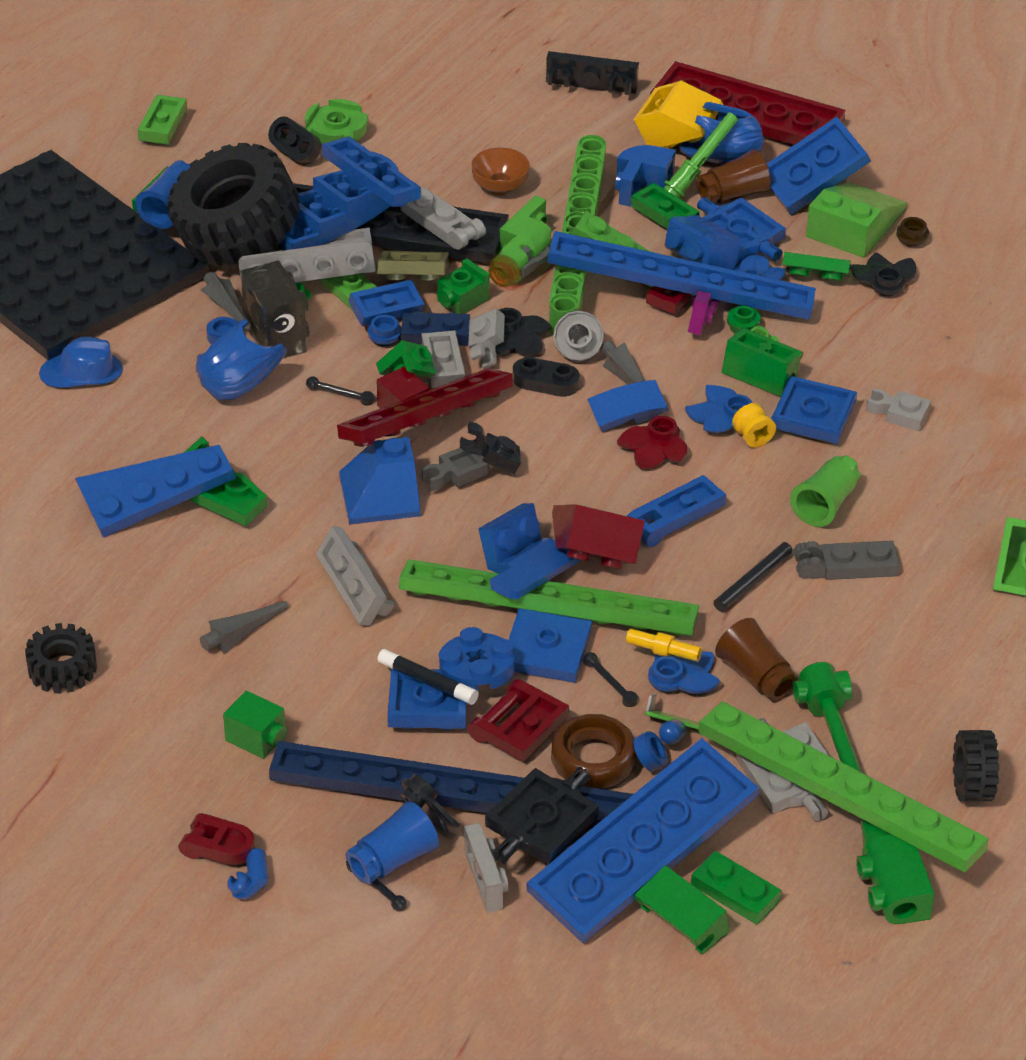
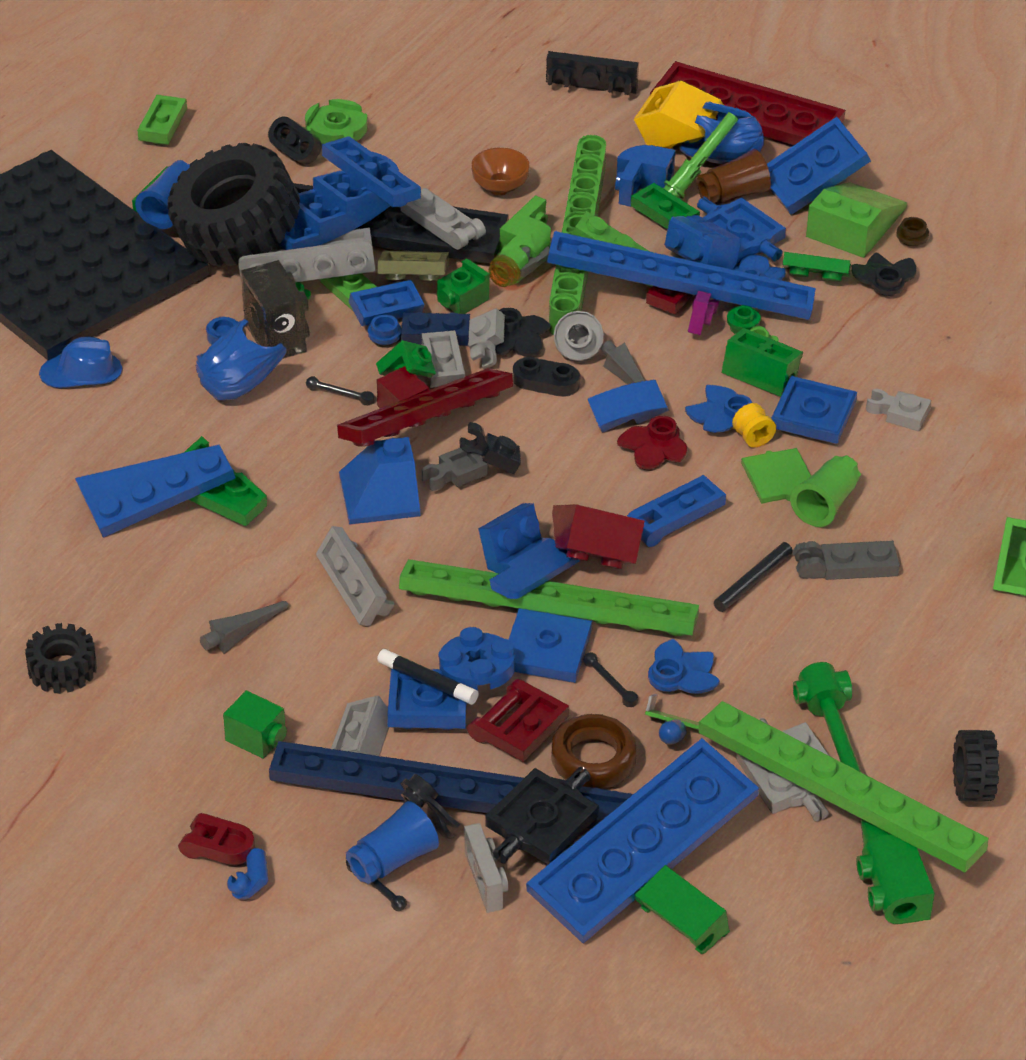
(223, 293): dark grey piece -> none
(363, 727): none -> light grey slope
(650, 751): blue tile -> none
(664, 645): yellow bar -> none
(736, 887): green plate -> none
(756, 659): reddish brown plant -> none
(775, 473): none -> bright green piece

